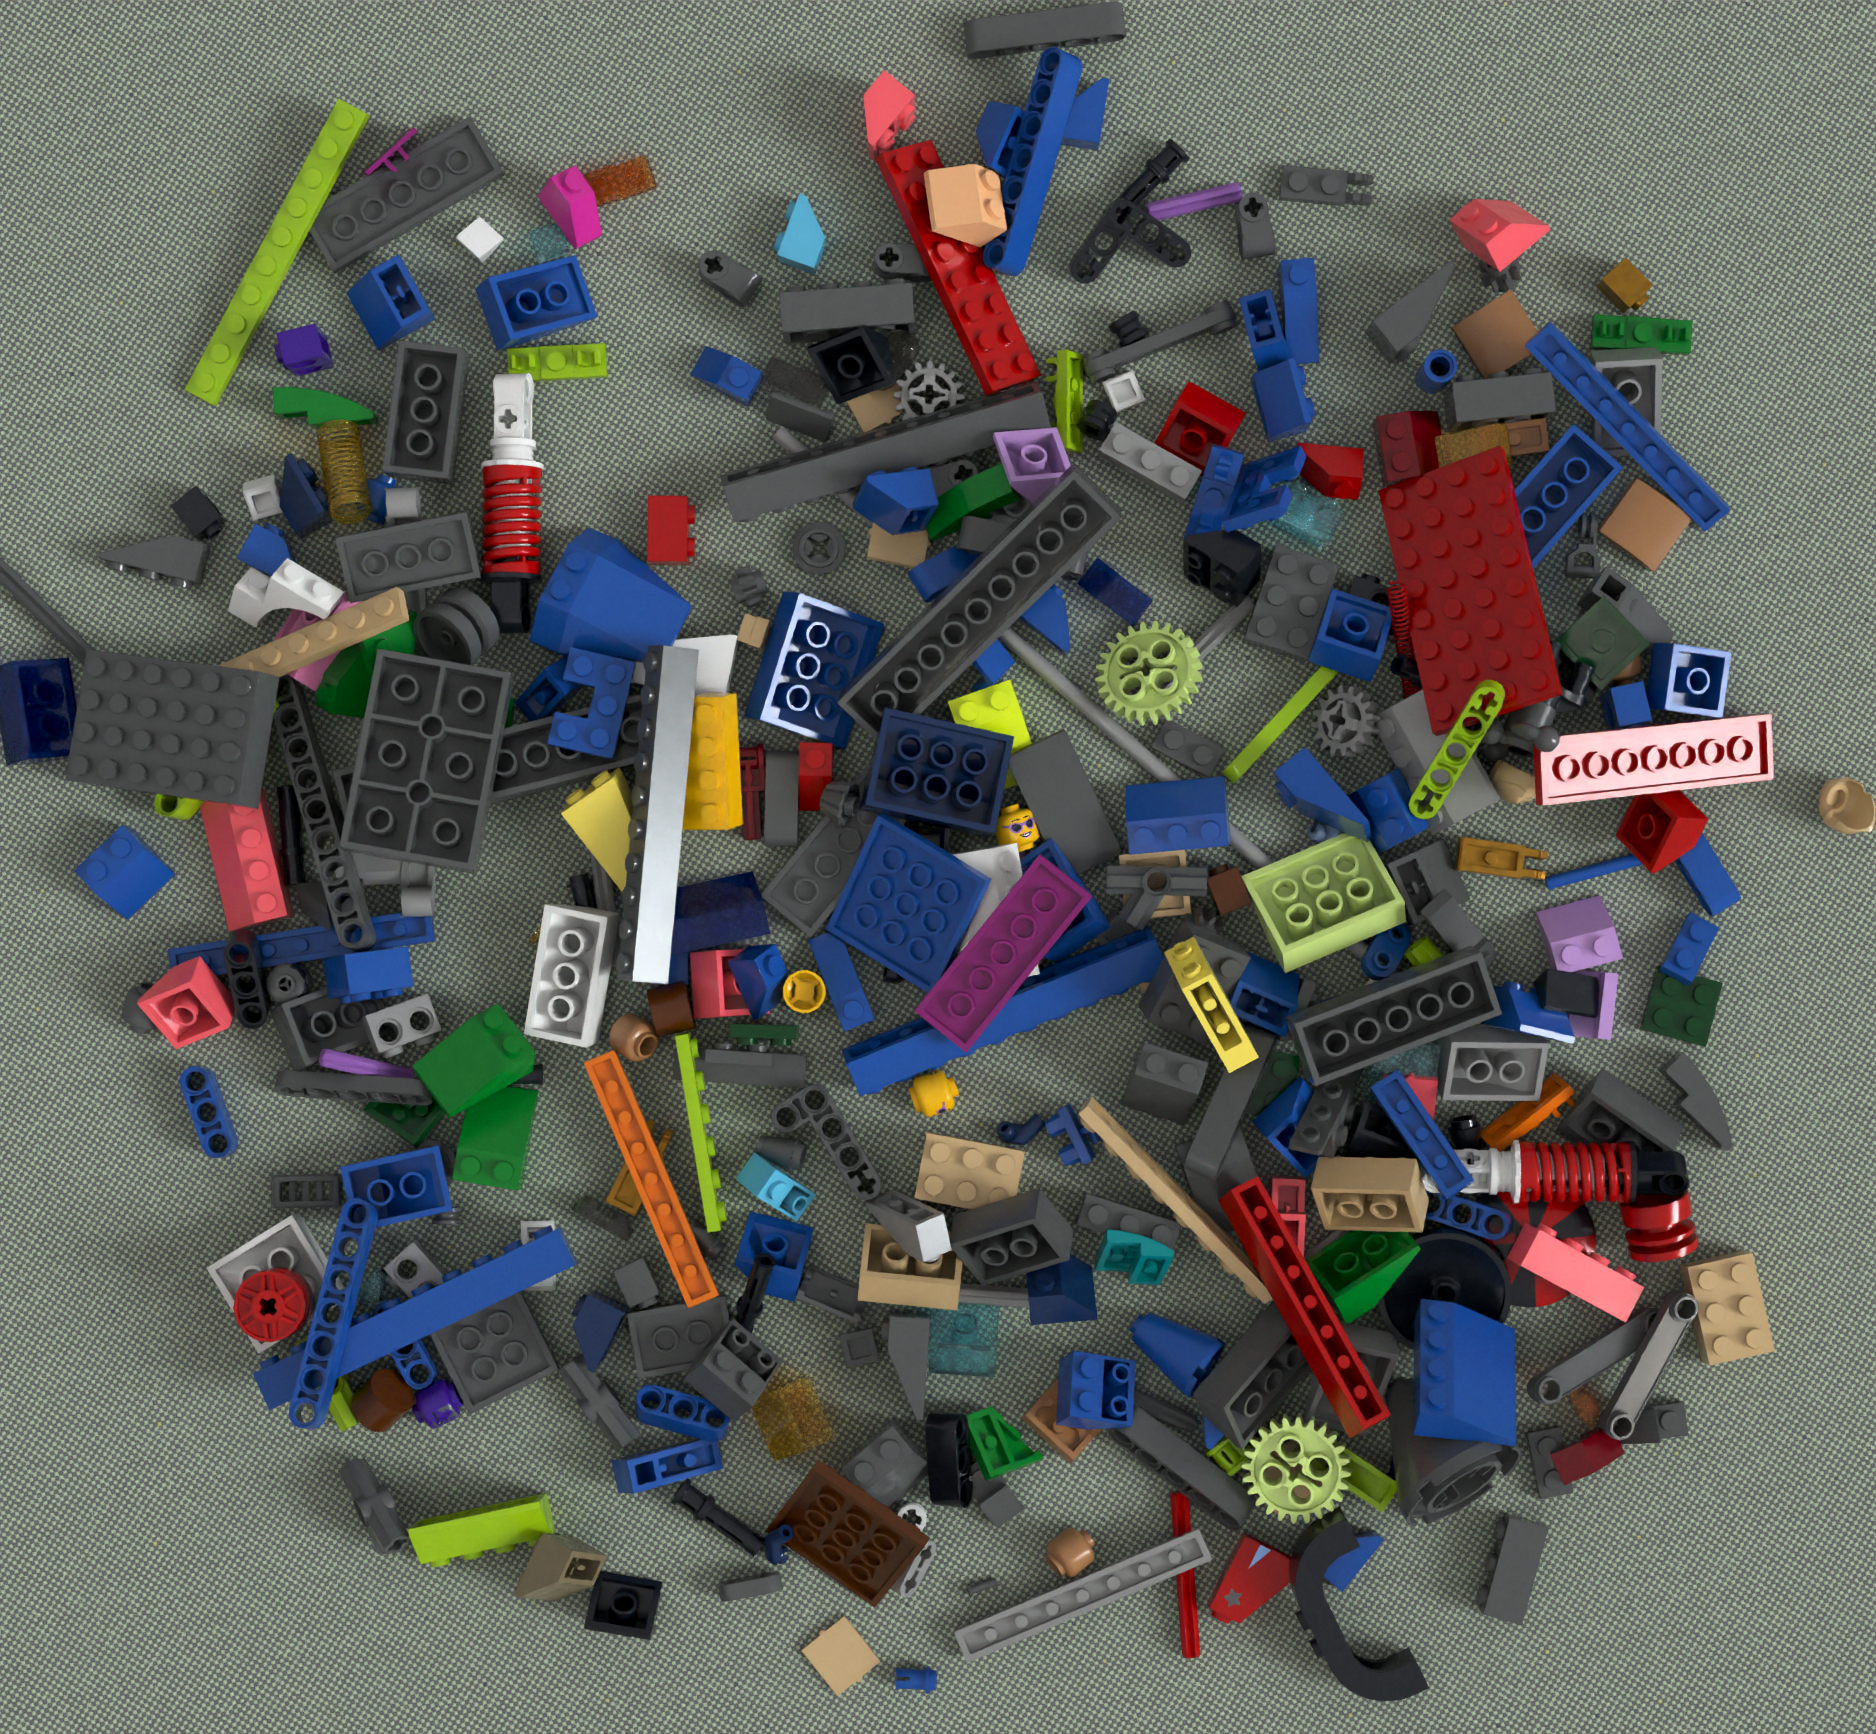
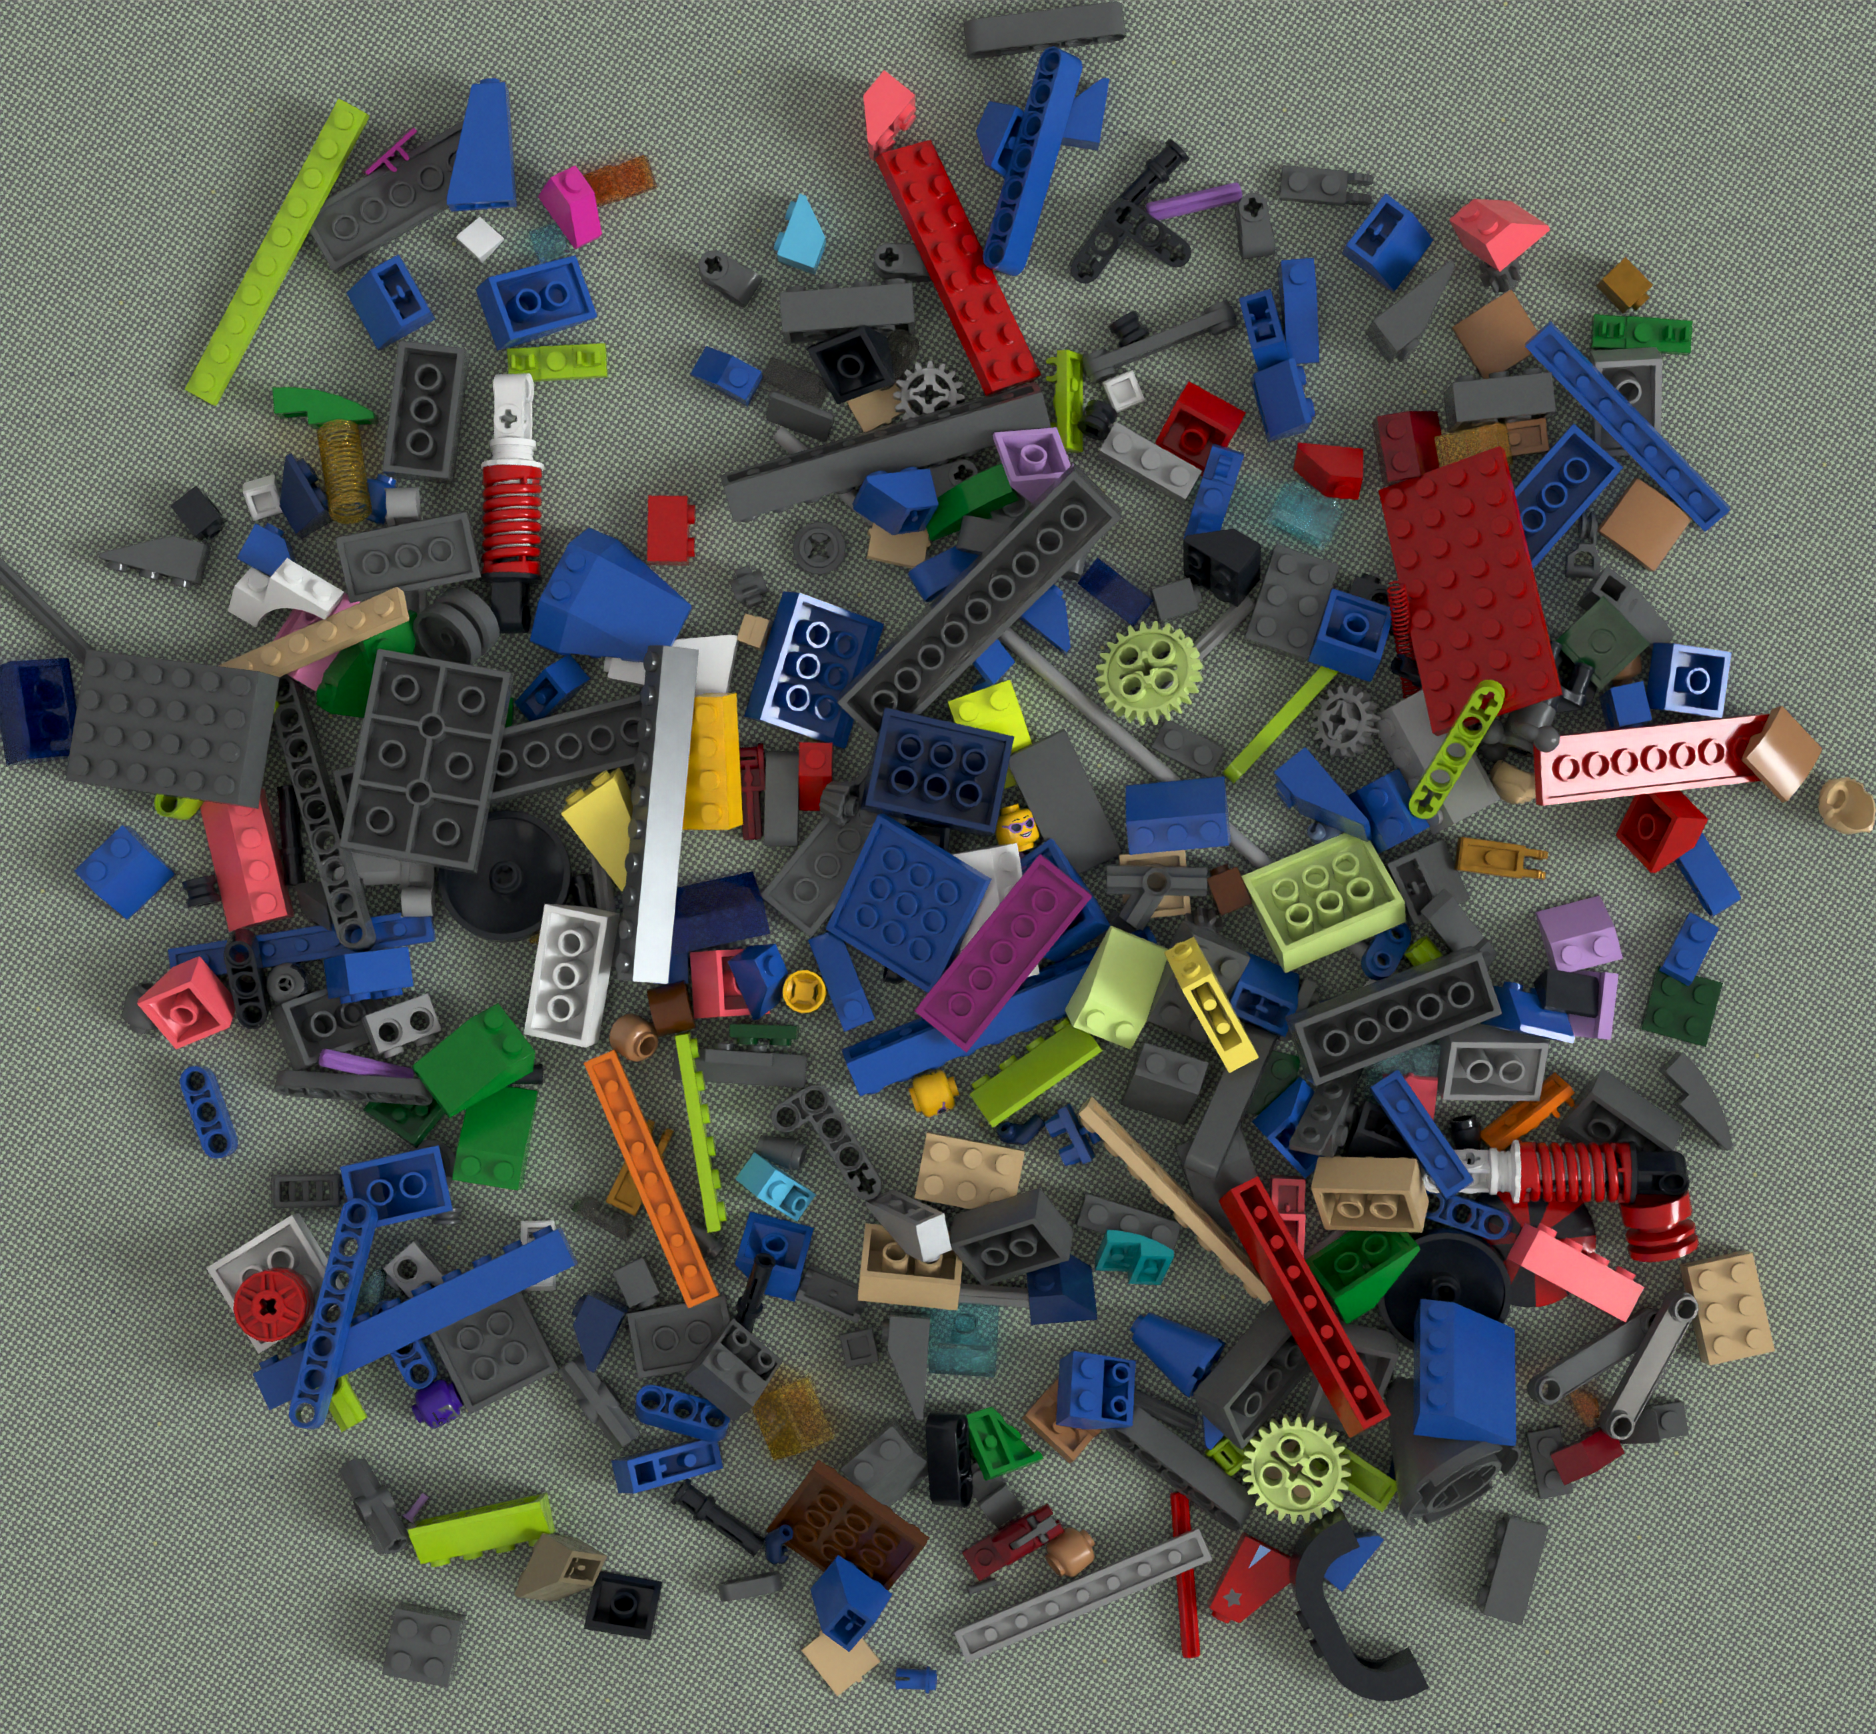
(201, 891): none -> black wheel
(303, 350): dark purple brick -> none
(382, 1400): reddish brown piece -> none
(416, 1507): none -> lavender piece
(424, 1644): none -> dark grey brick
(484, 158): none -> blue slope
(516, 876): none -> black dish
(612, 686): blue plate -> none
(847, 1602): none -> blue slope
(913, 1575): light grey beam -> none
(920, 1511): white bush -> none
(965, 203): light nougat slope -> none
(1012, 1541): none -> dark red plate
(1034, 1072): none -> lime slope
(1118, 988): none -> yellowish green slope
(1175, 600): none -> dark grey brick
(1251, 497): blue plate -> none
(1388, 243): none -> blue slope
(1444, 362): blue pin -> none
(1591, 871): blue bar -> none
(1782, 754): none -> medium nougat slope

